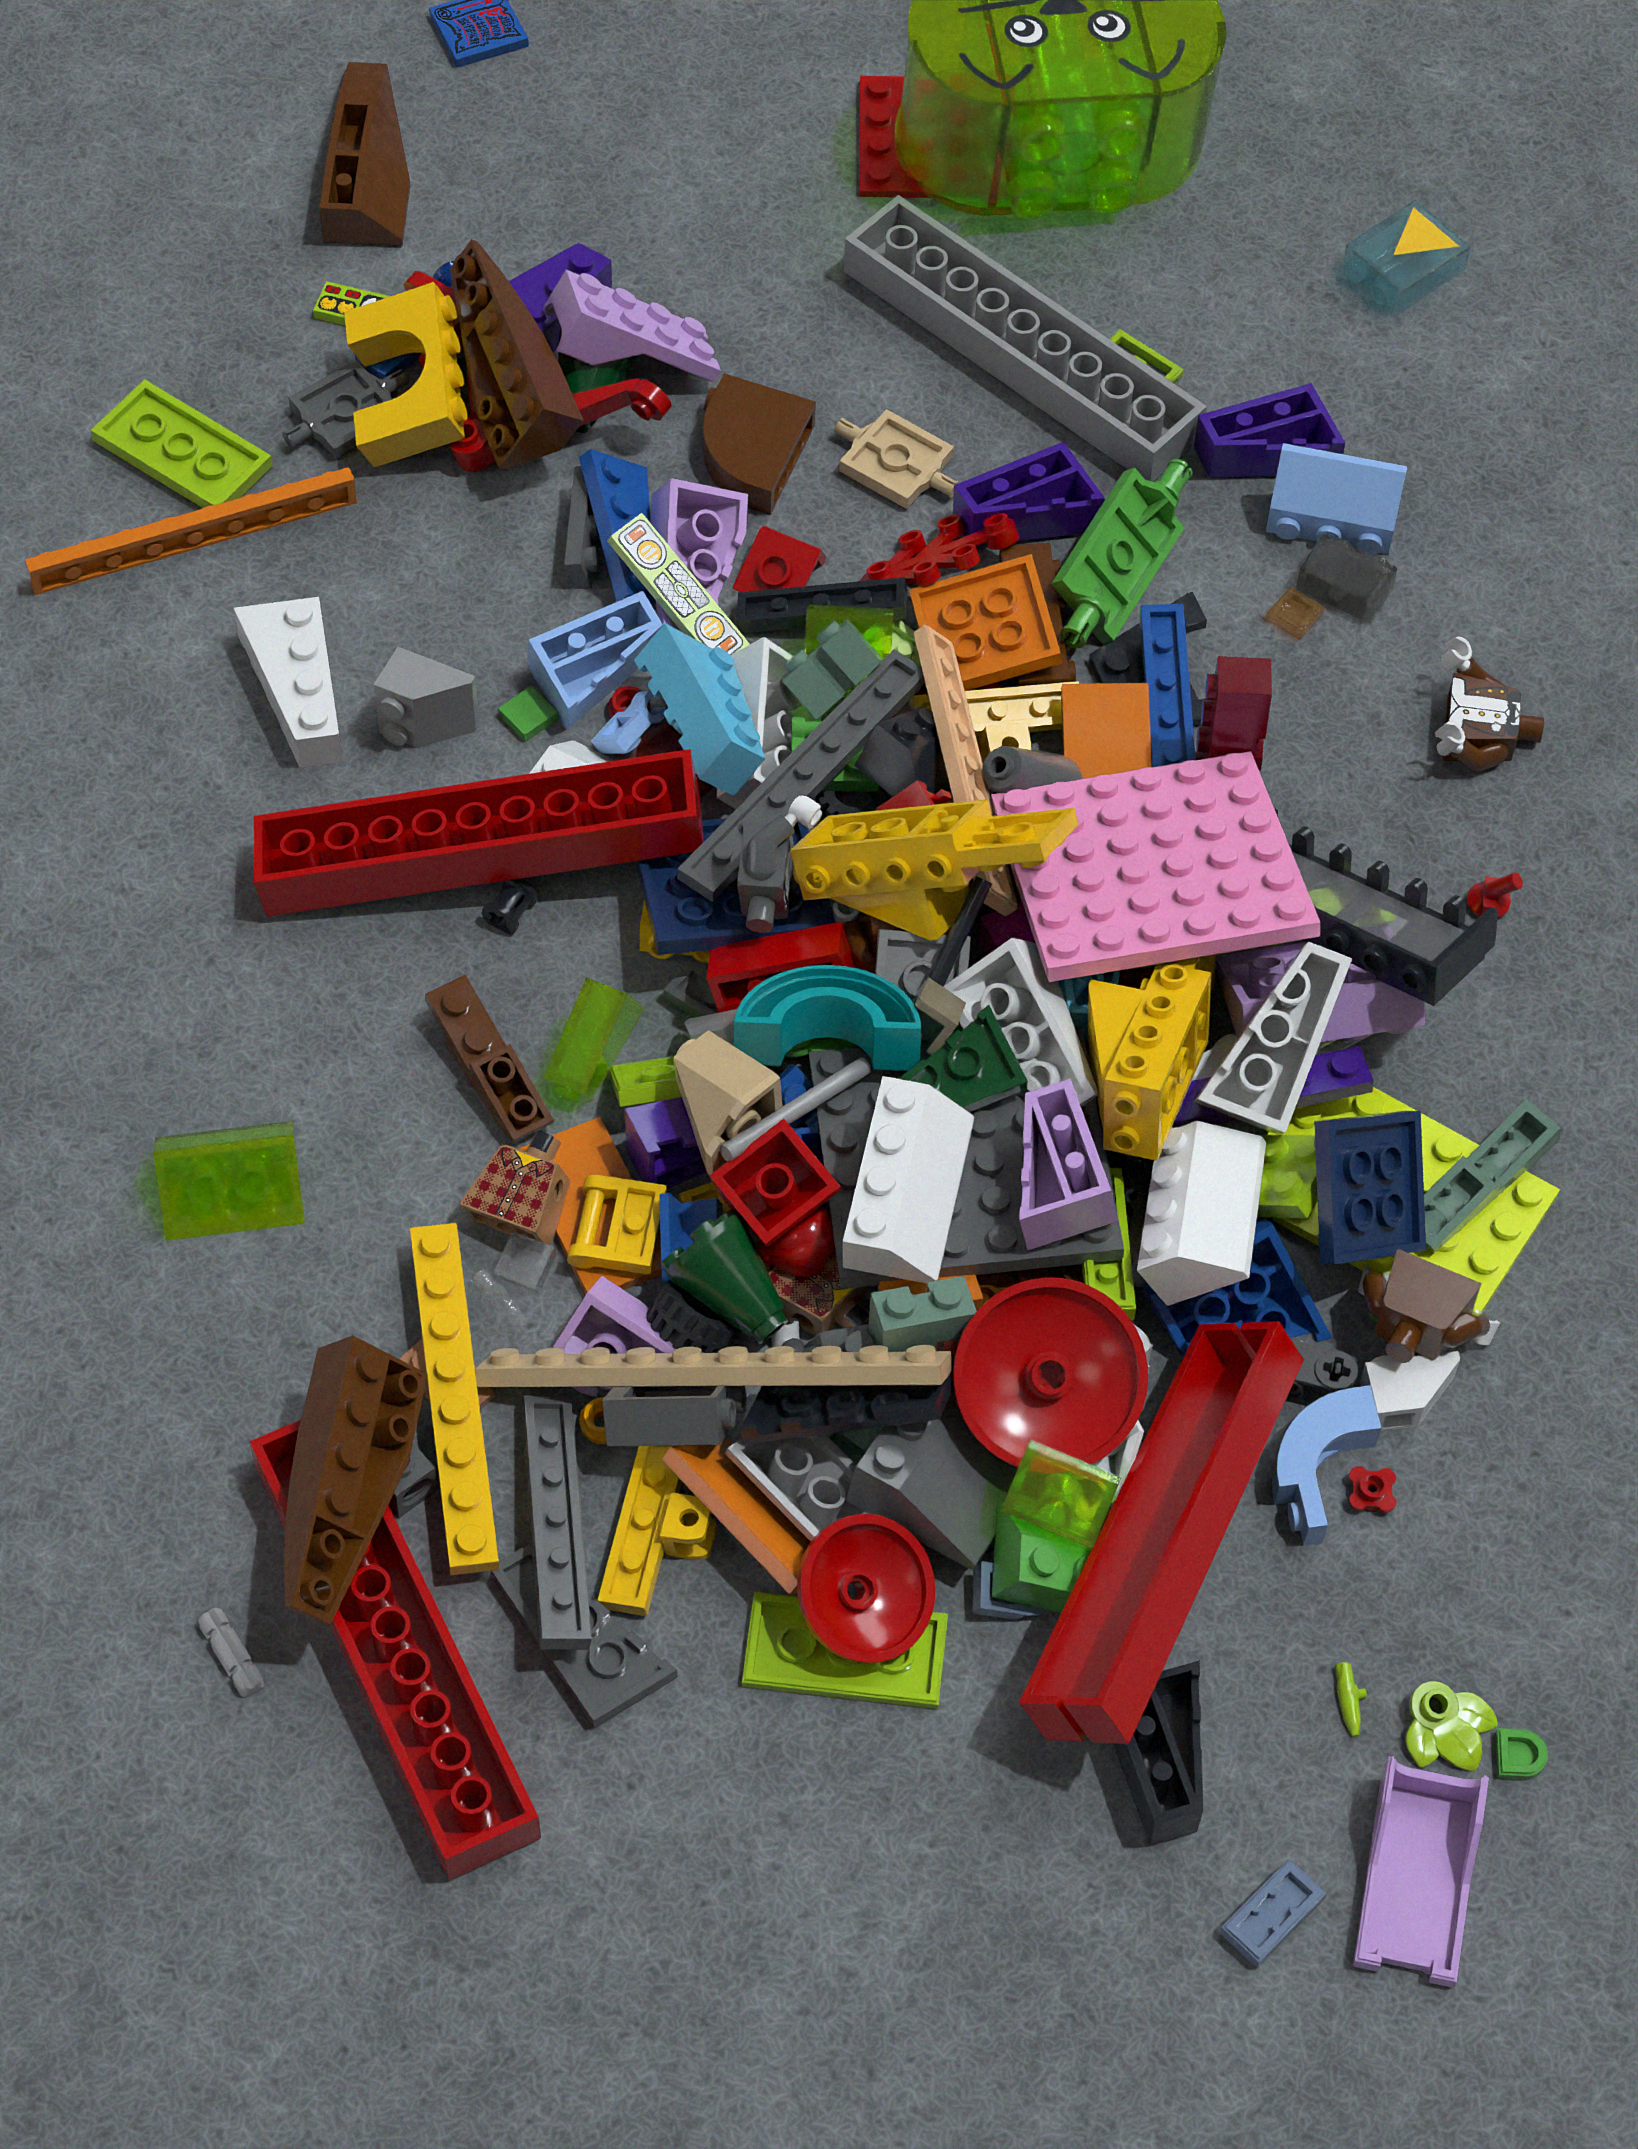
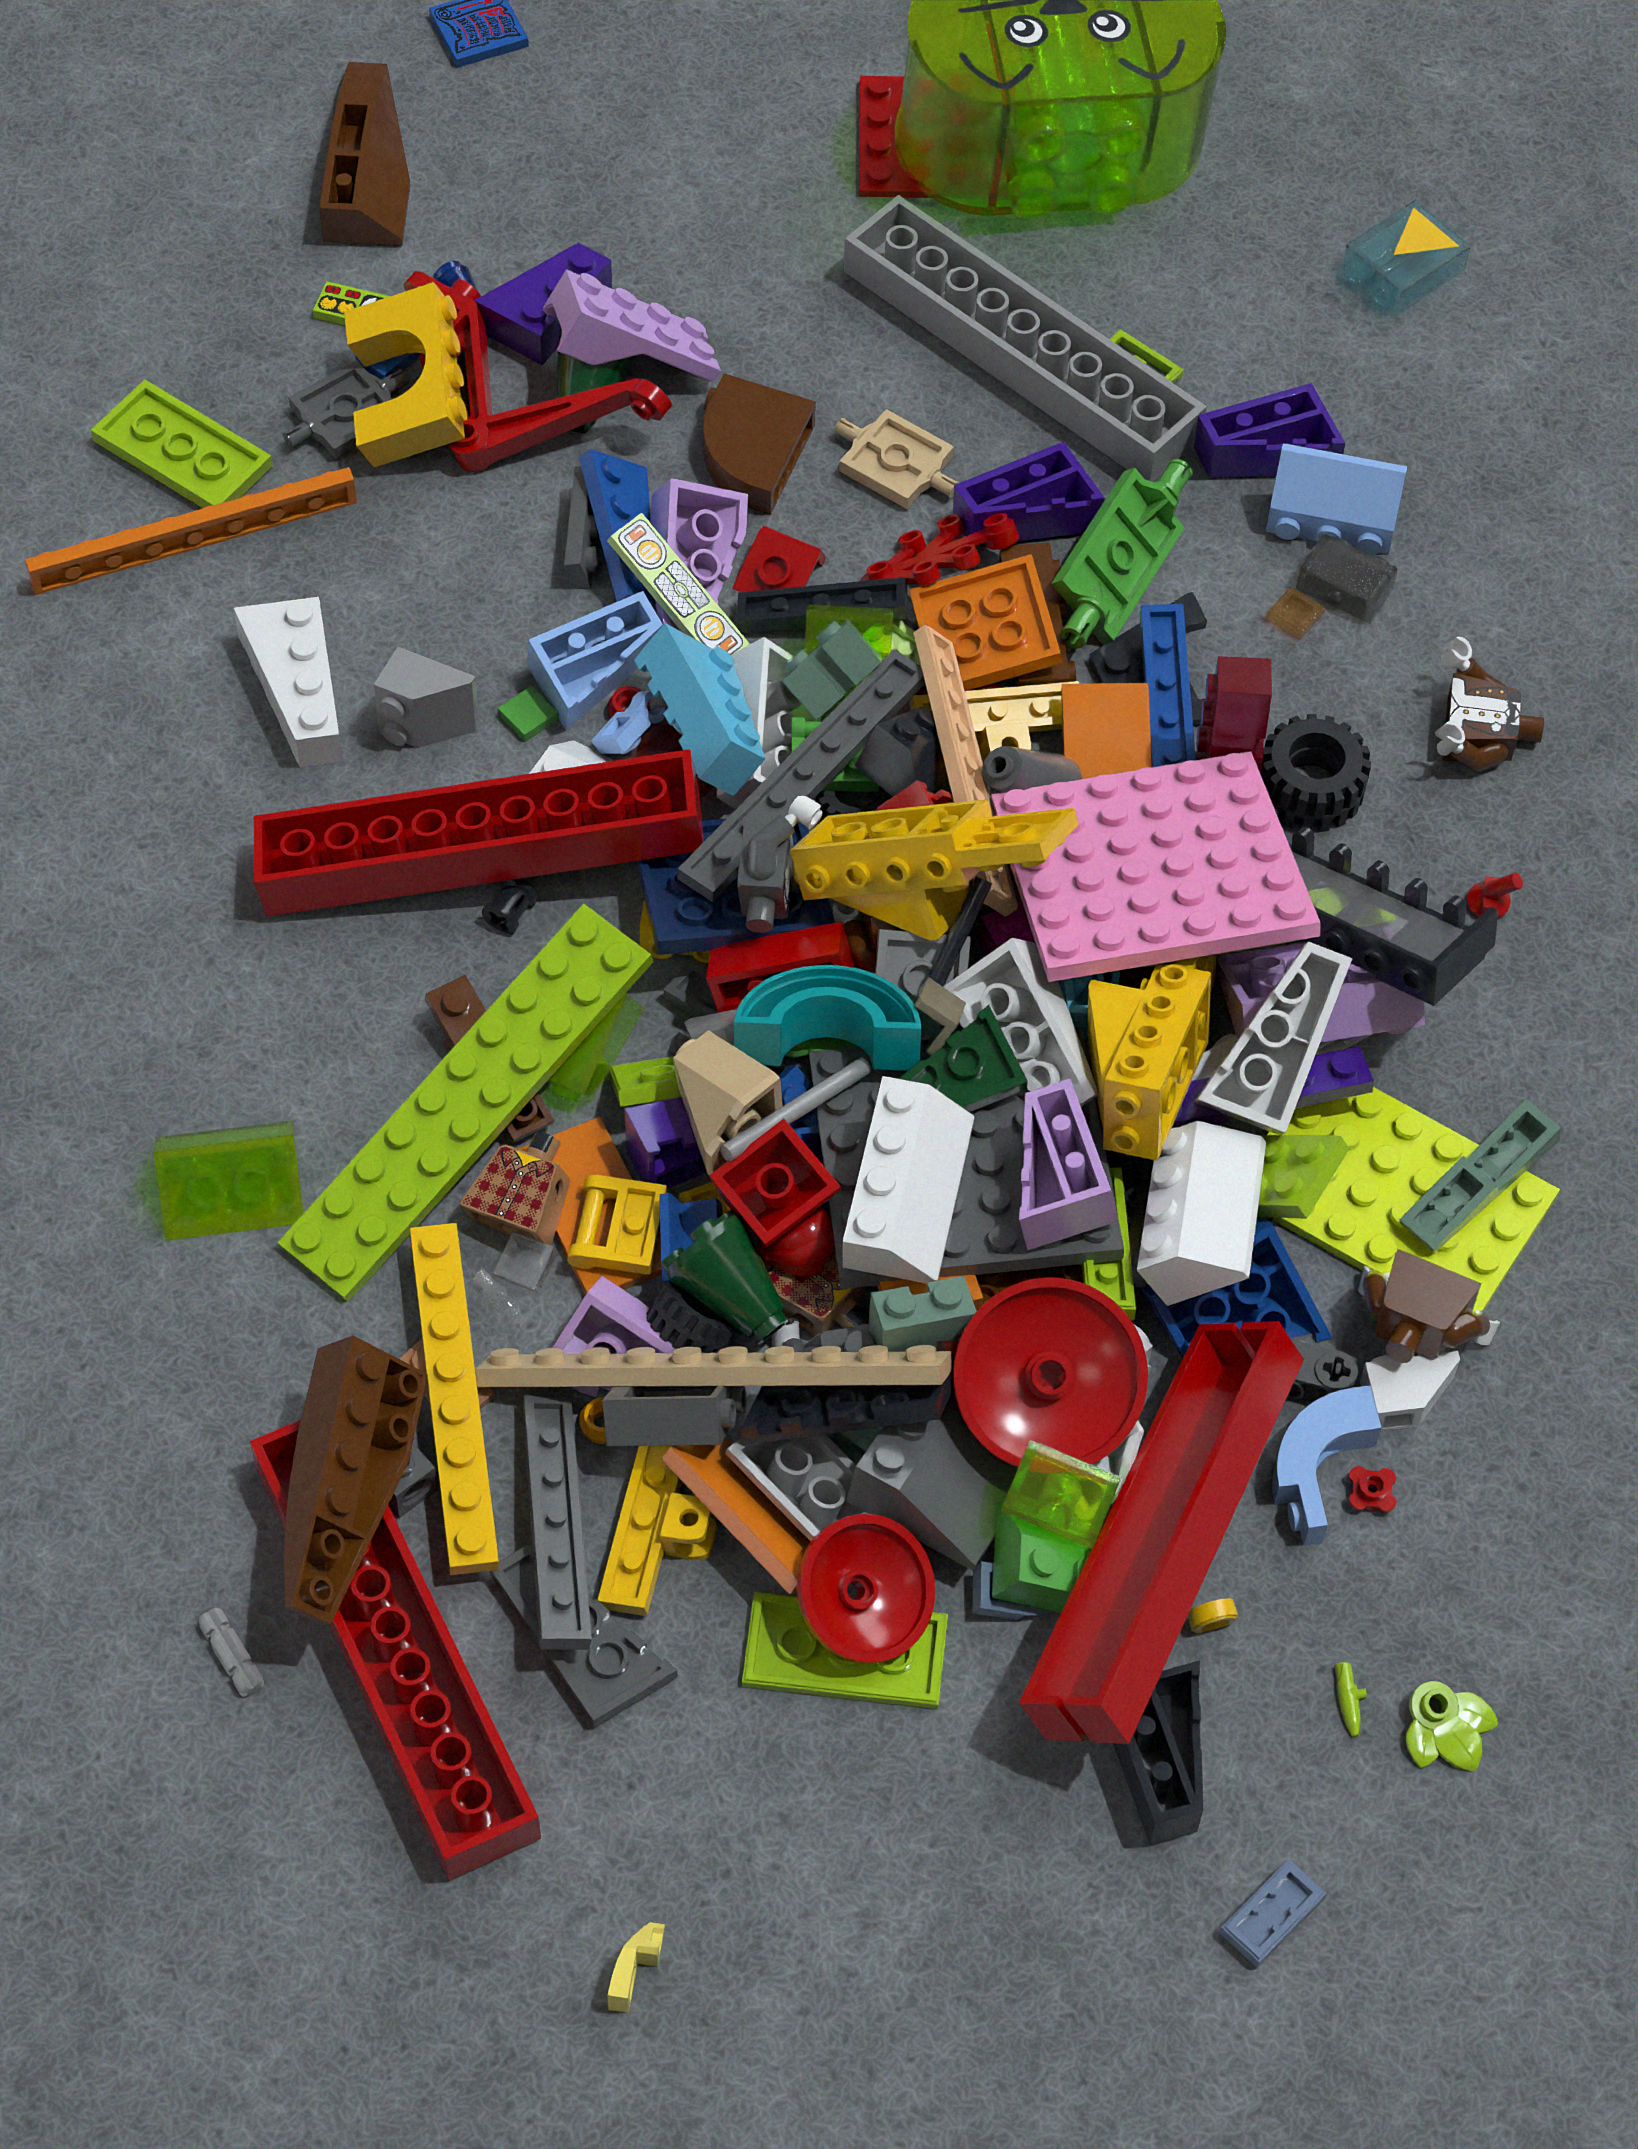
(465, 1102): none -> lime plate
(509, 365): reddish brown wedge -> none
(641, 1948): none -> light yellow slope
(1212, 1615): none -> yellow tile
(1321, 745): none -> black tyre
(1369, 1186): dark blue plate -> none
(1420, 1871): lavender piece -> none
(1519, 1754): bright green tile -> none

